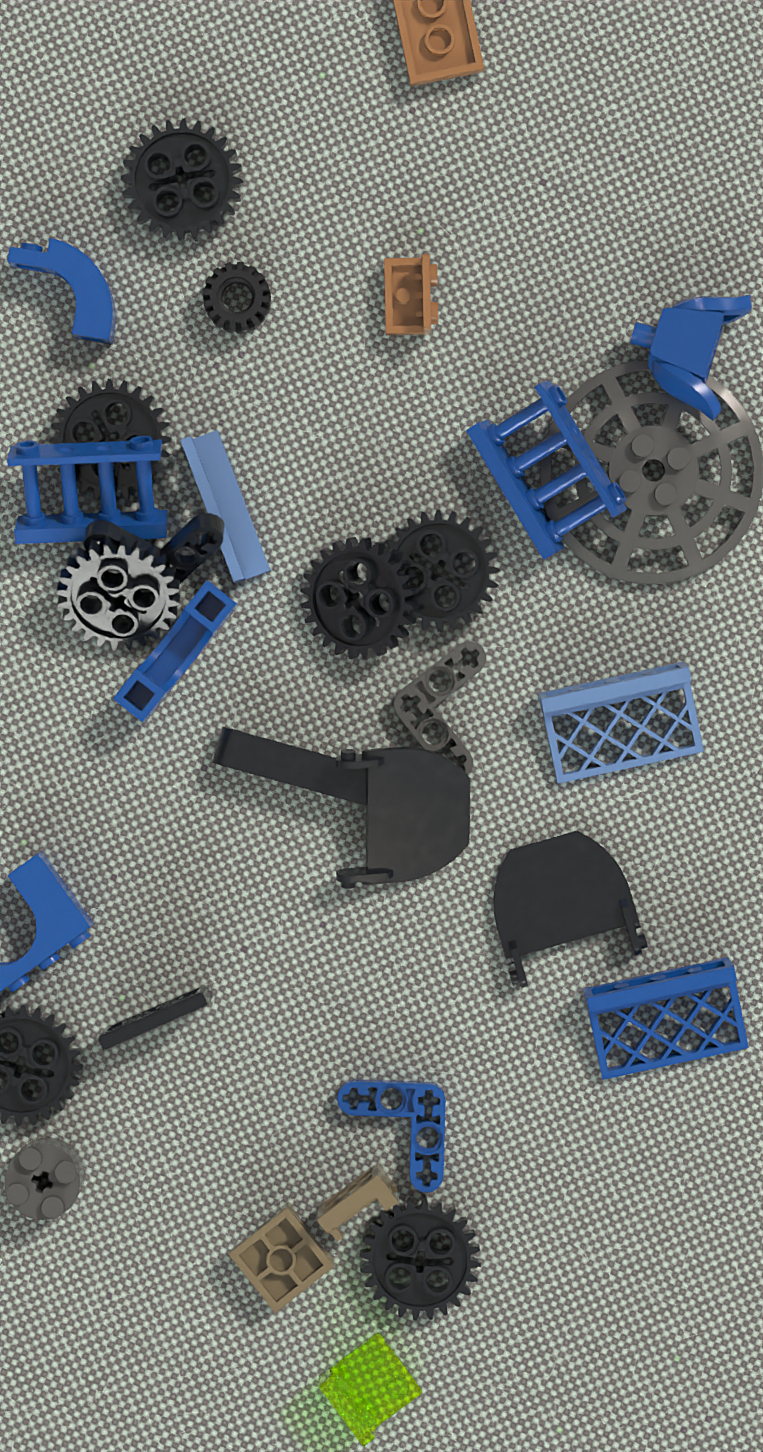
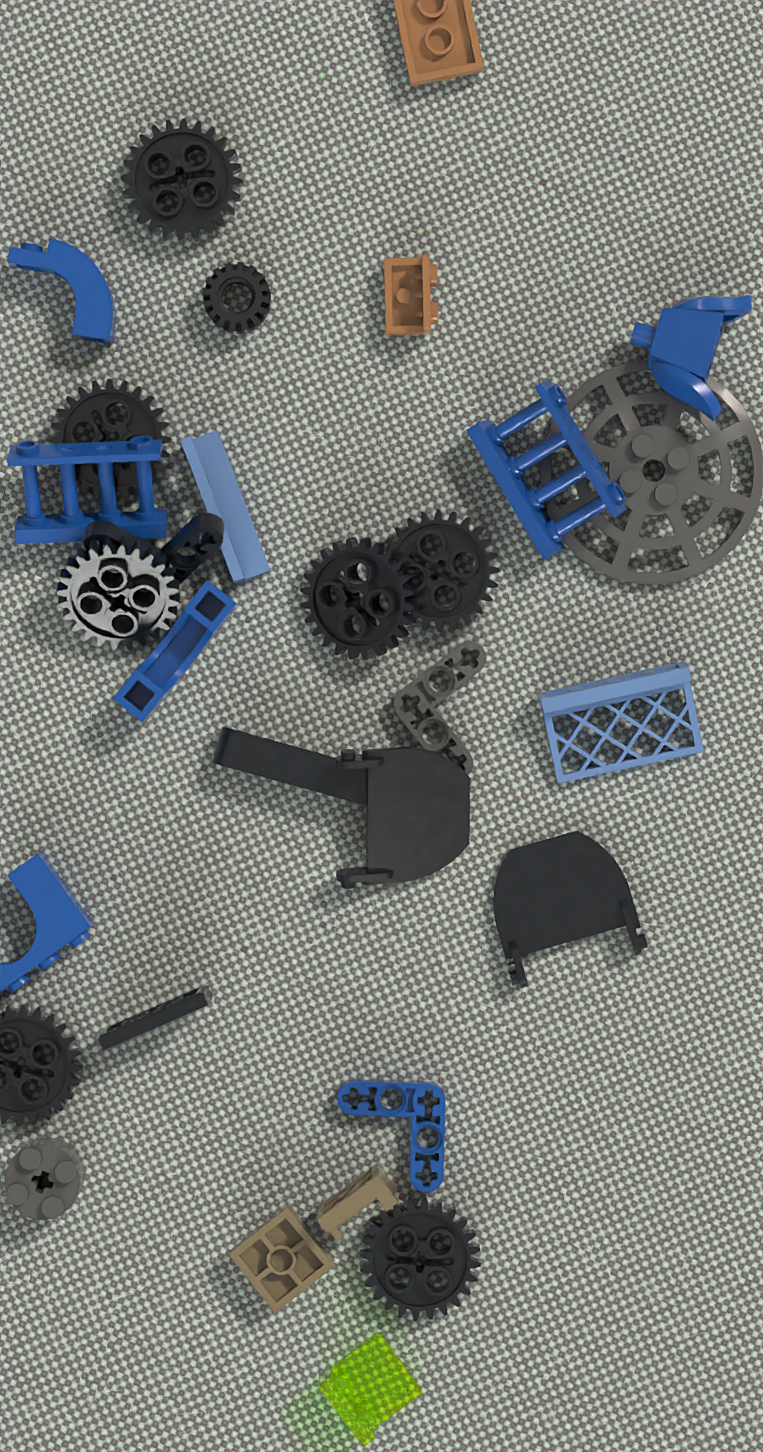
(665, 986): blue fence -> none

